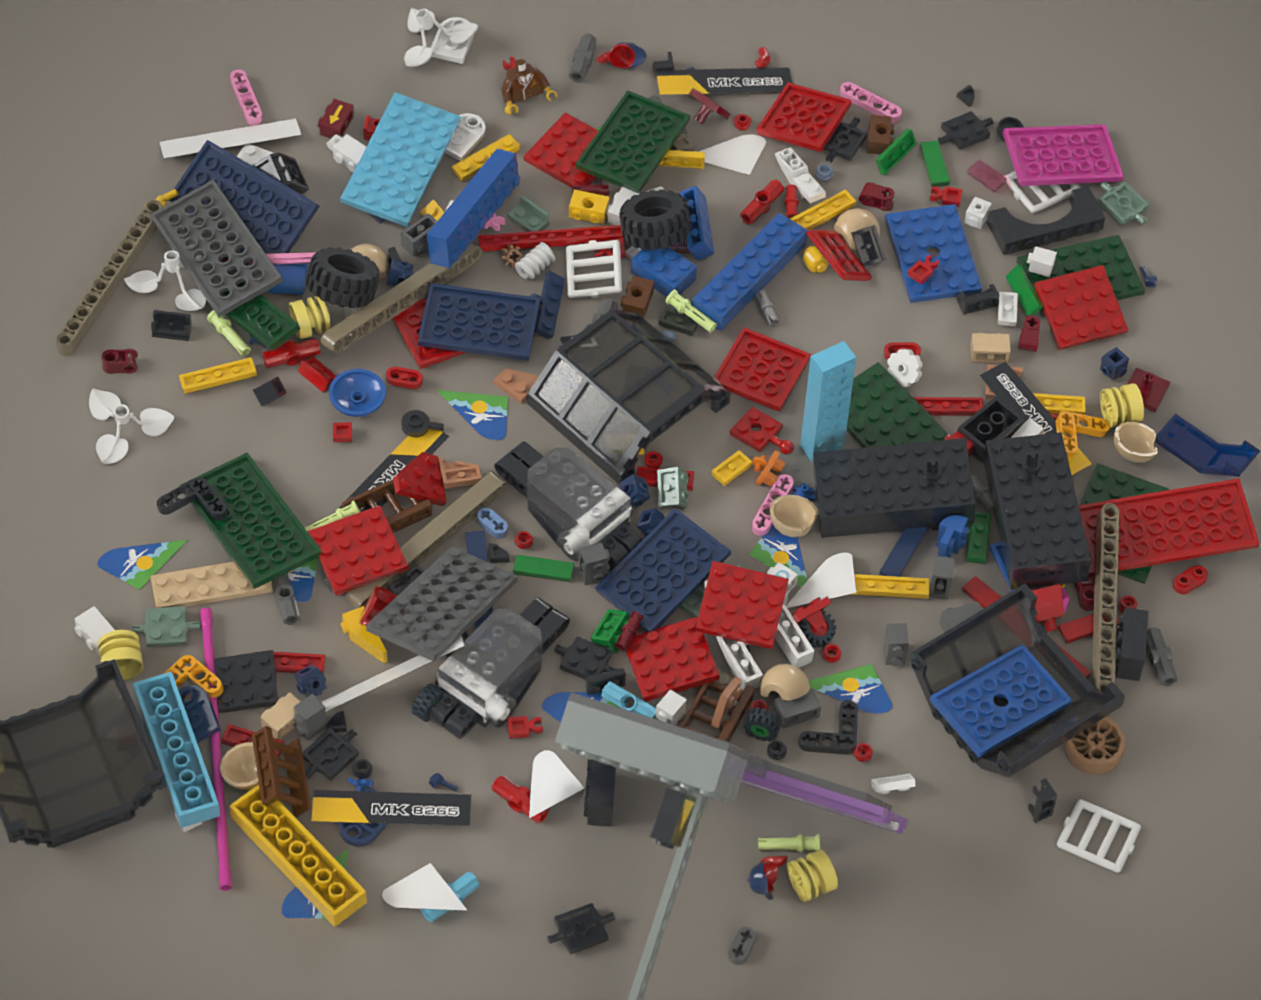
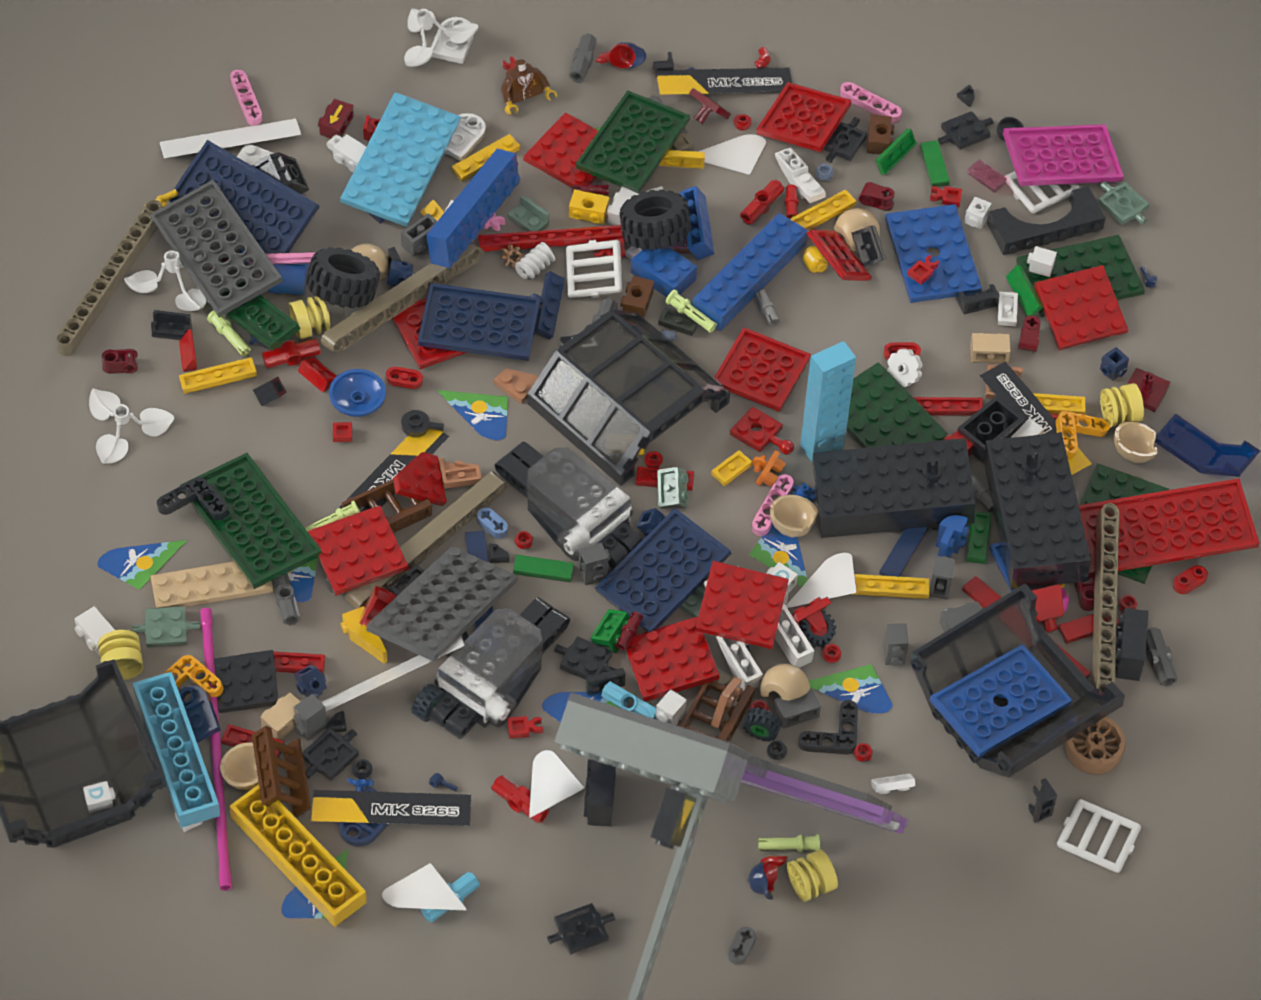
(99, 797): none -> white brick
(187, 352): none -> red slope
(636, 489): dark blue brick -> none

